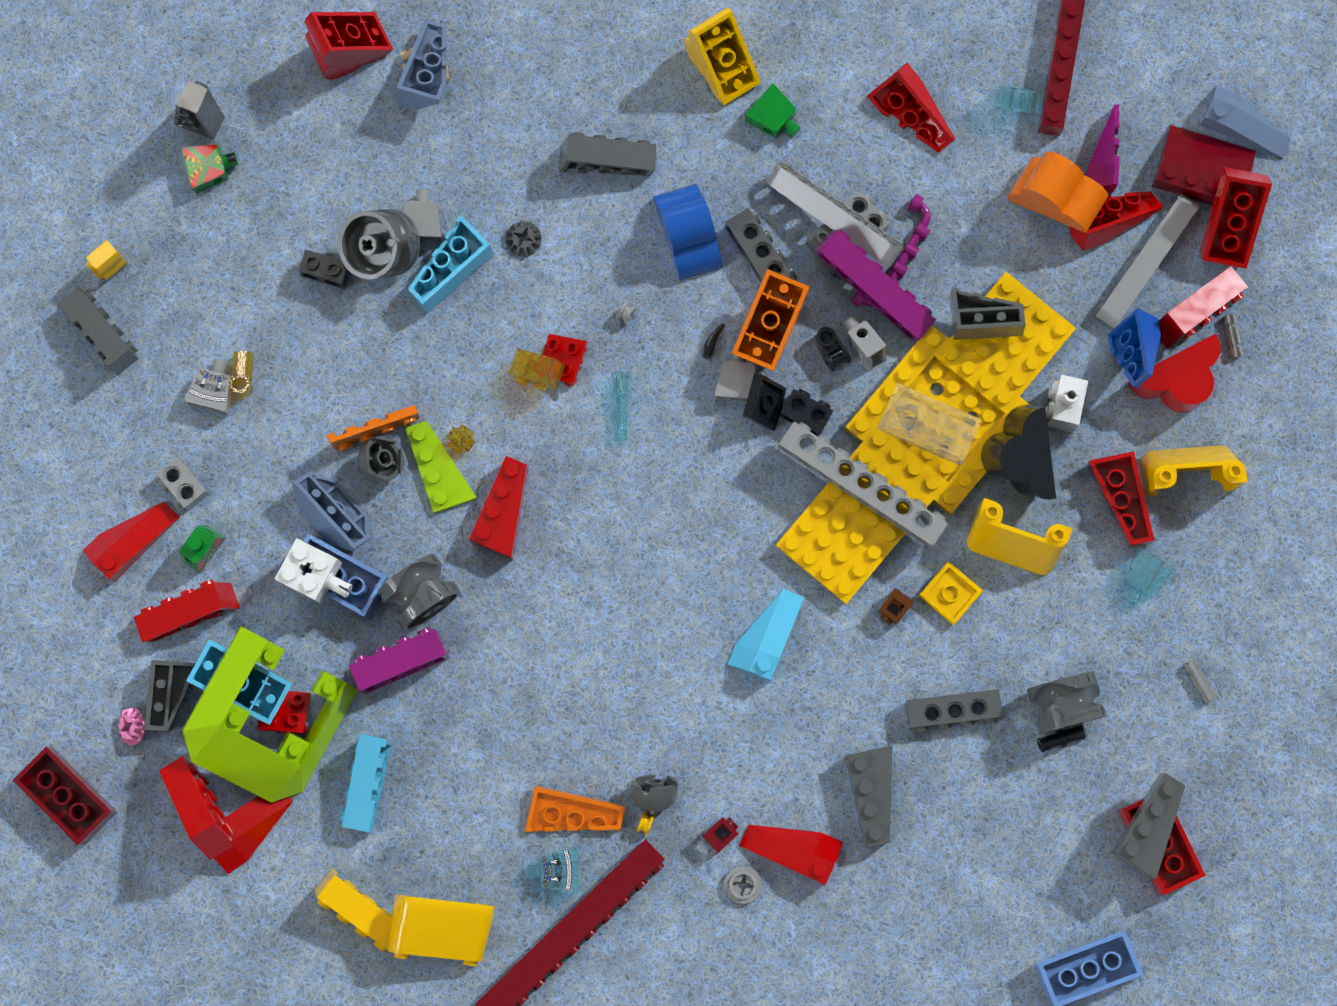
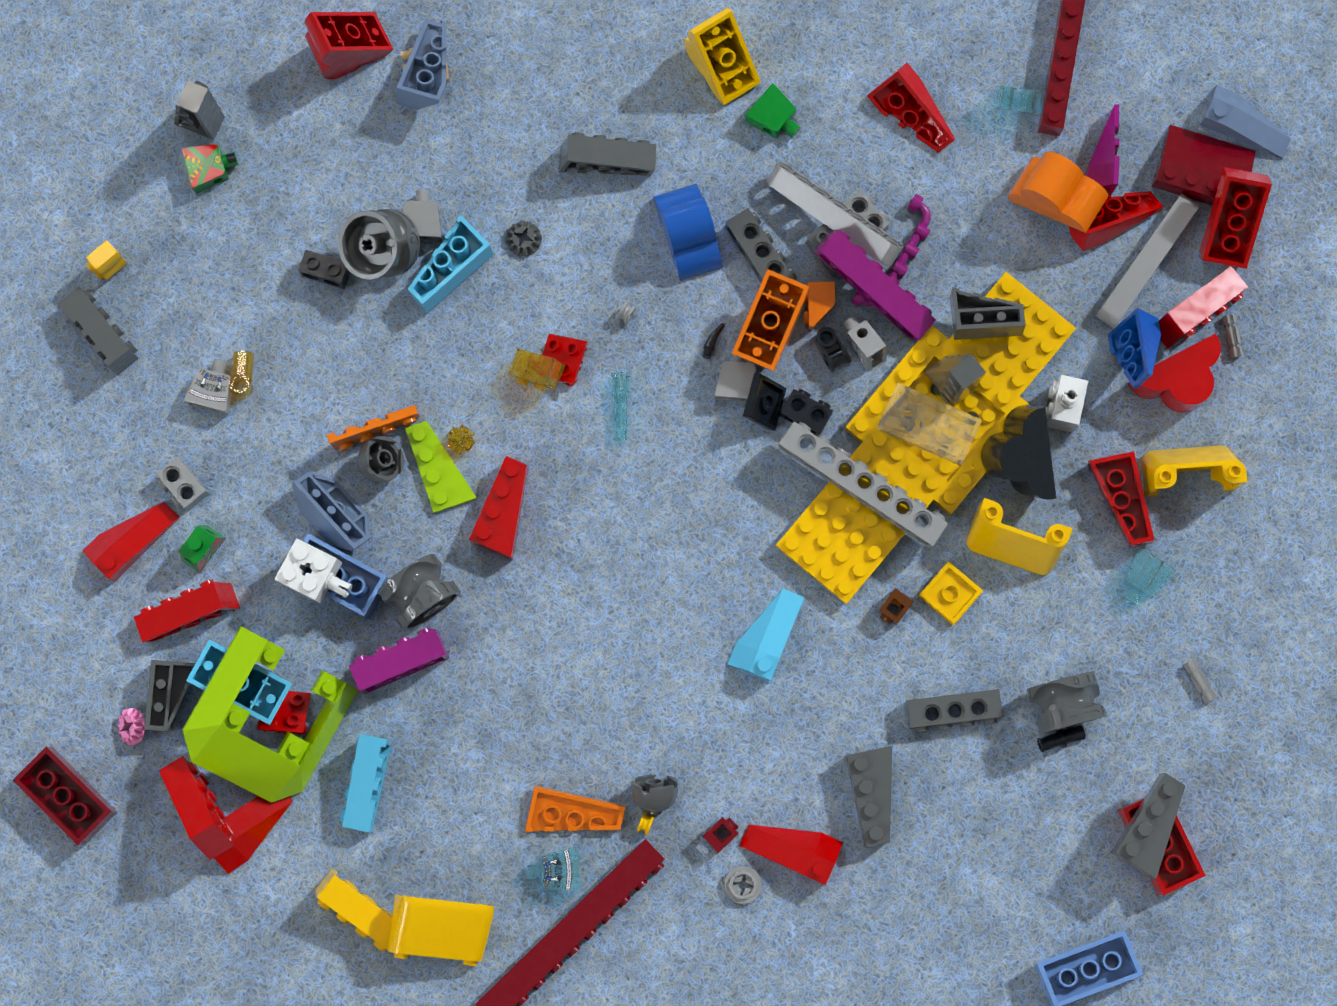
(819, 302): none -> orange slope
(956, 377): none -> dark grey wedge

